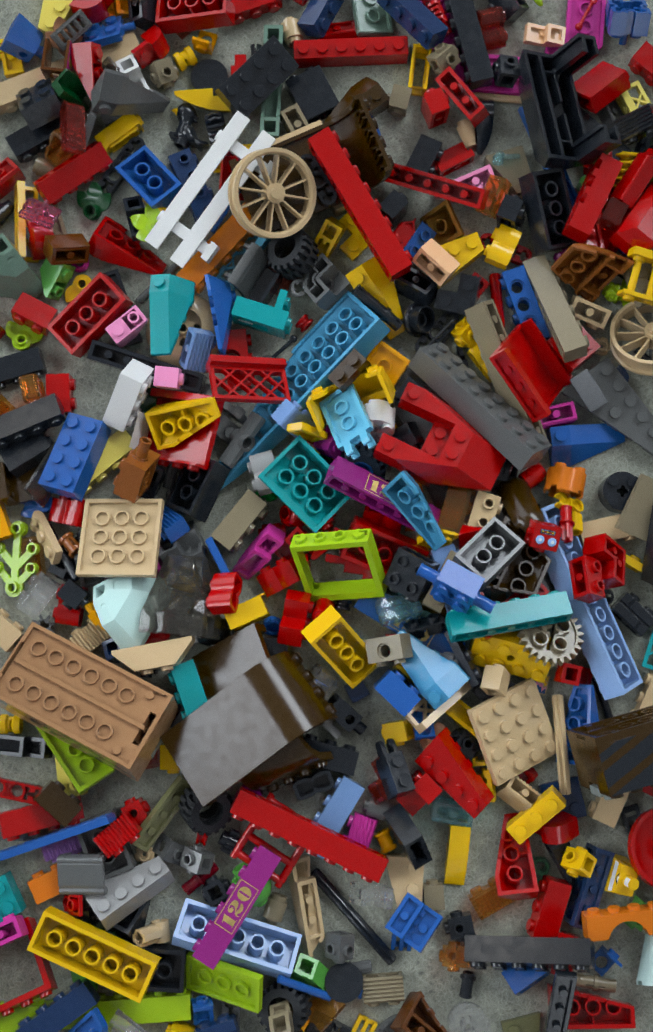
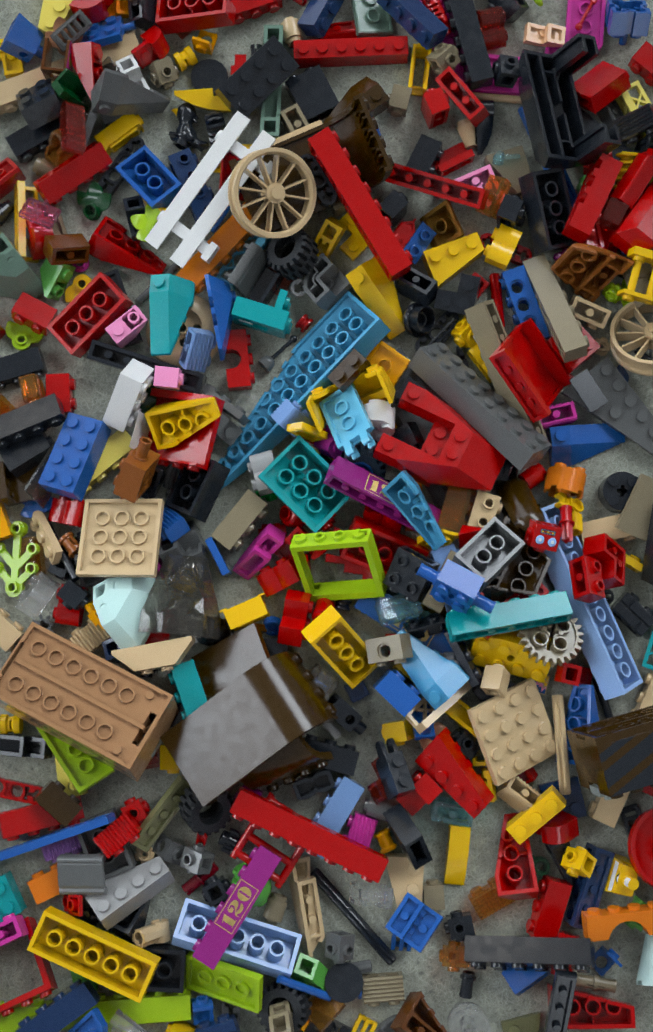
(224, 593): red brick -> none
(242, 440): dark grey piece -> none
(247, 367): red fence -> none
(380, 310): black pin -> none
(435, 262): light nougat brick -> none

